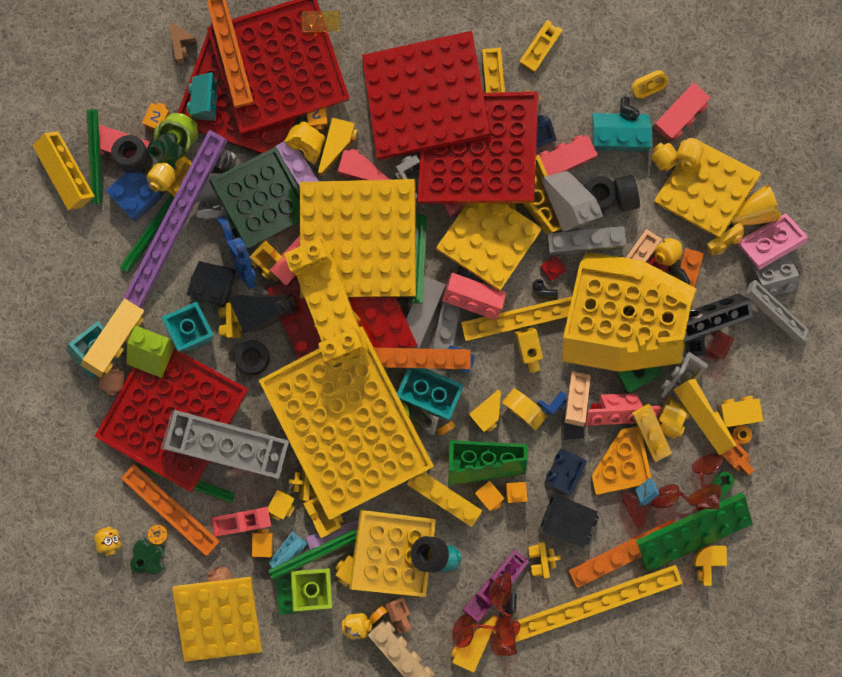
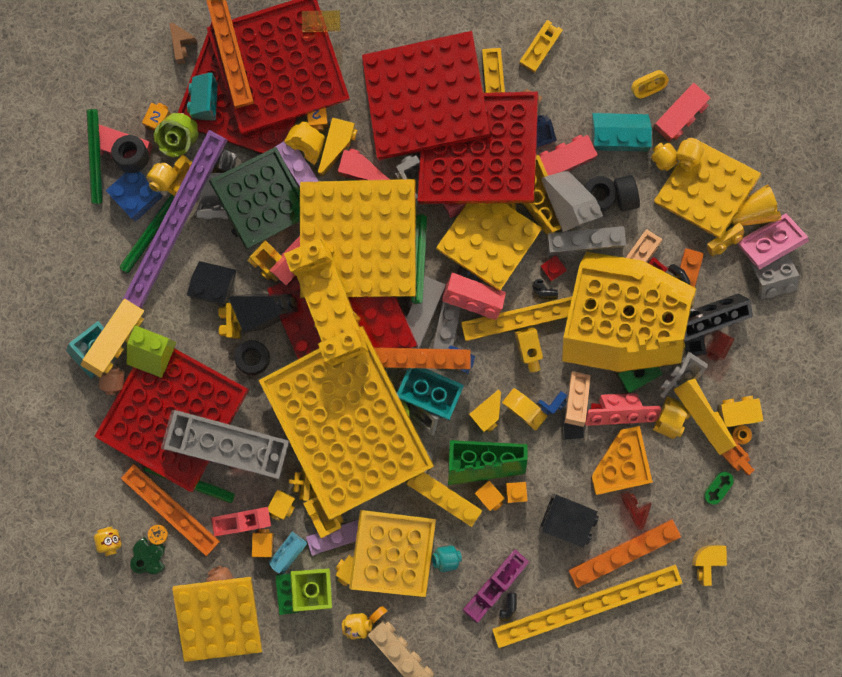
(63, 170): yellow brick -> none
(169, 150): dark green plate -> none
(188, 328): teal slope -> none
(239, 254): blue wing -> none
(313, 554): green axle -> none
(398, 611): nougat plate -> none
(439, 556): black tyre -> none
(443, 429): light orange tile -> none
(470, 655): yellow slope -> none
(503, 640): clear red plant -> none
(540, 551): yellow hips -> none
(565, 471): dark blue bracket -> none
(627, 110): black arm -> none
(647, 491): dark azure tile -> none
(651, 433): yellow plate -> none
(668, 251): yellow head -> none
(694, 532): green plate -> none
(705, 498): clear red plant -> none
(777, 312): light grey plate -> none

